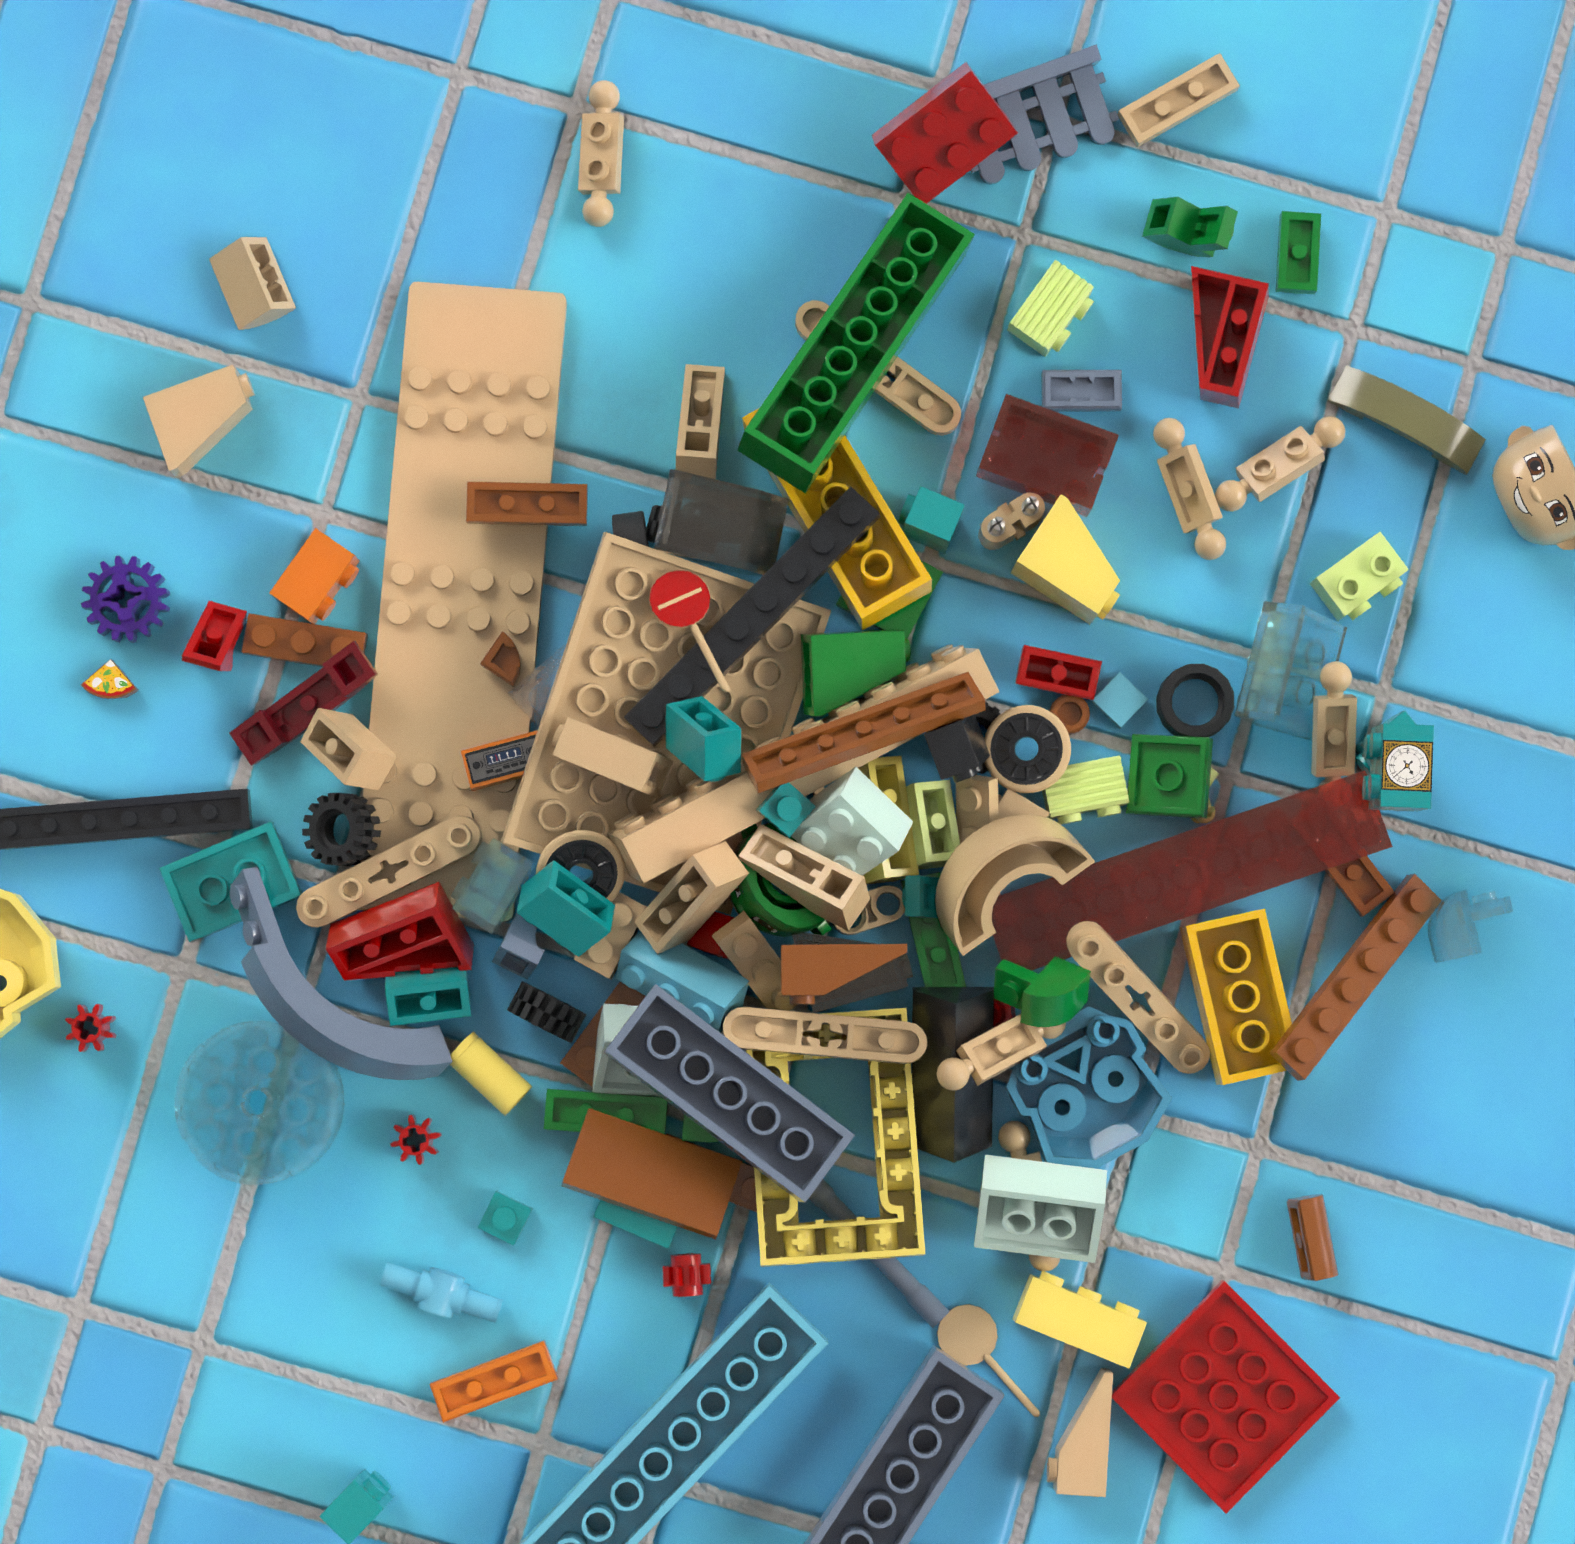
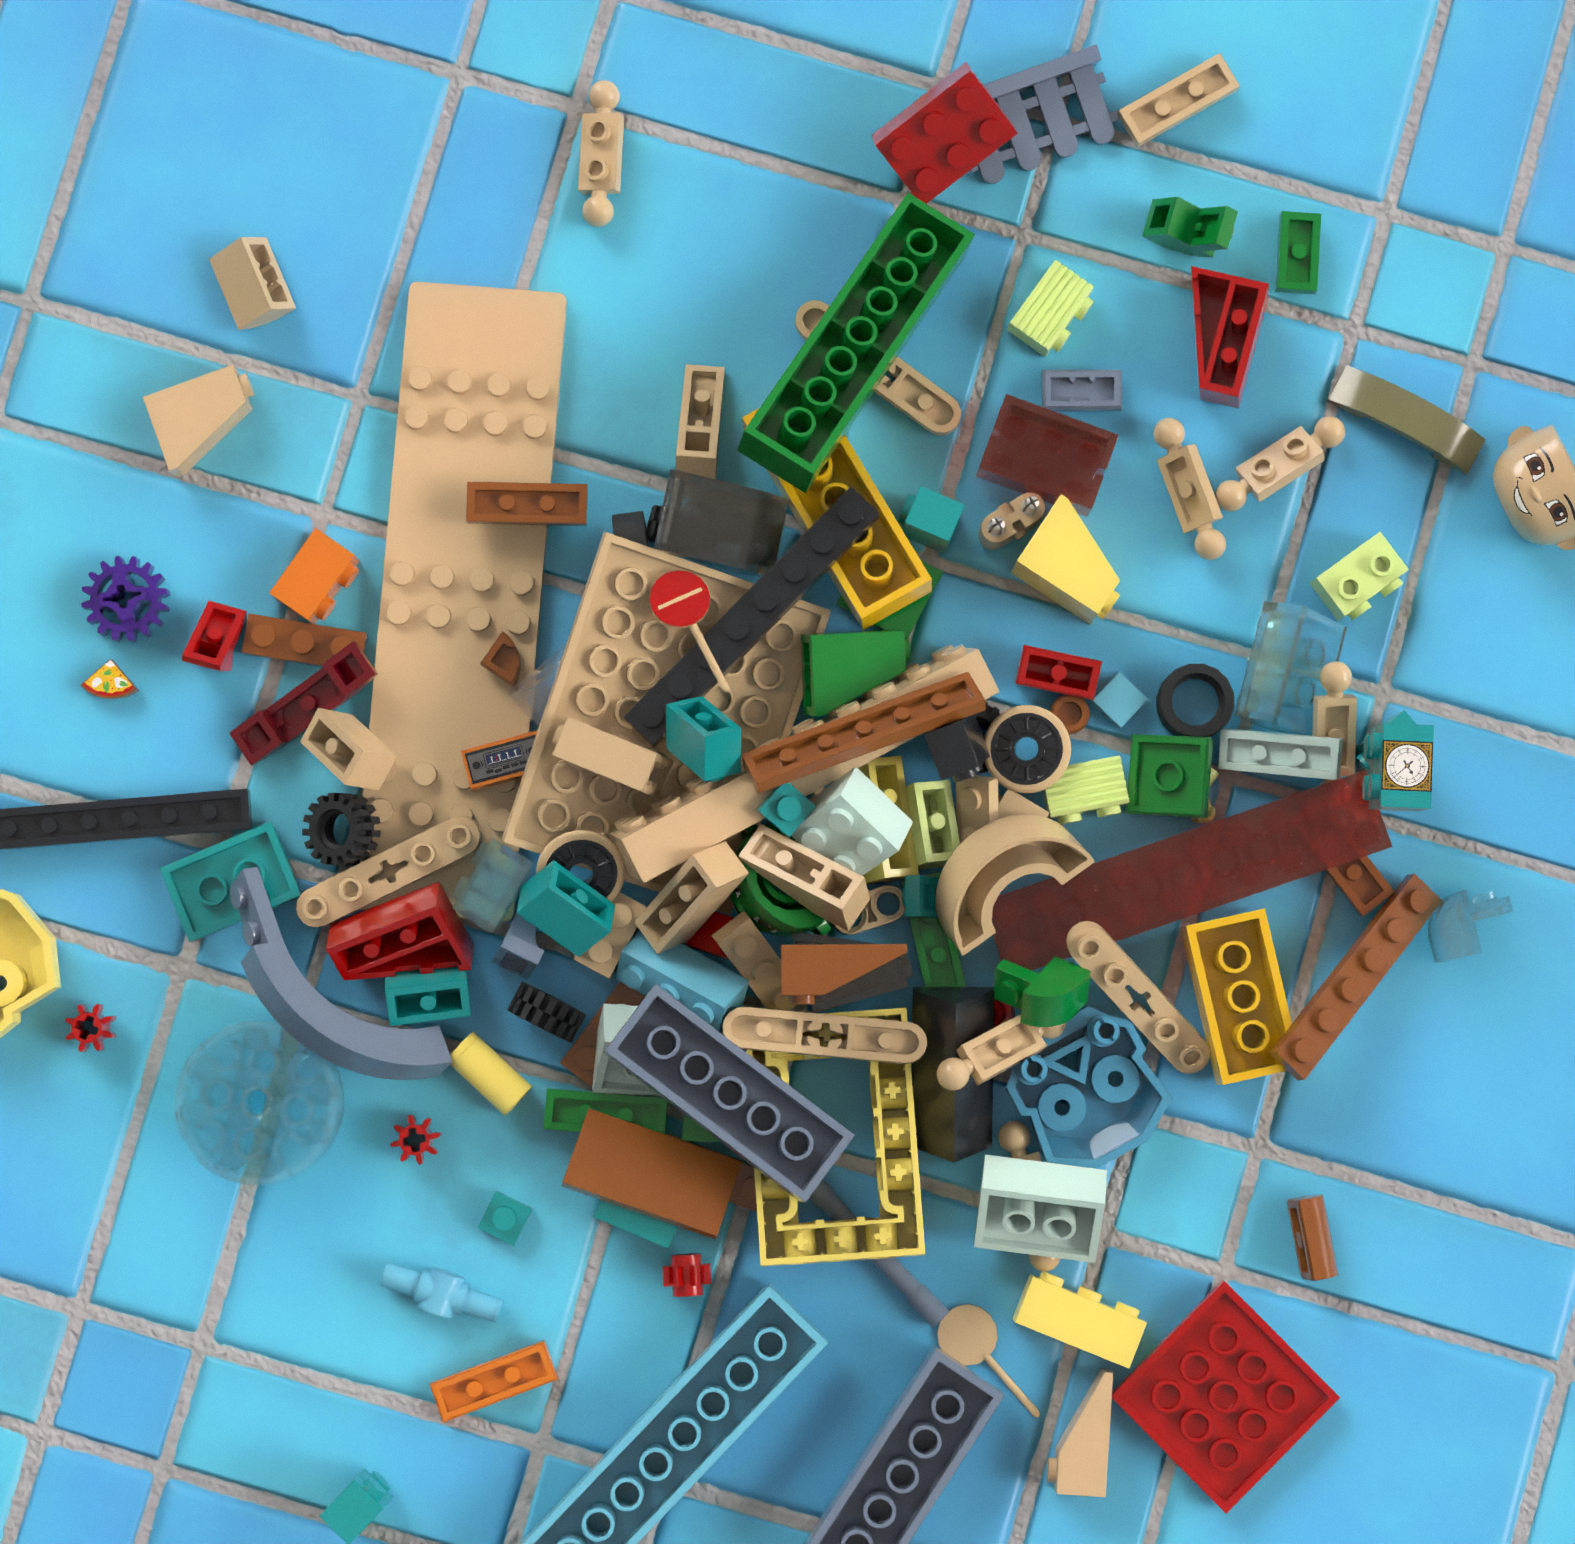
(1280, 753): none -> light aqua plate

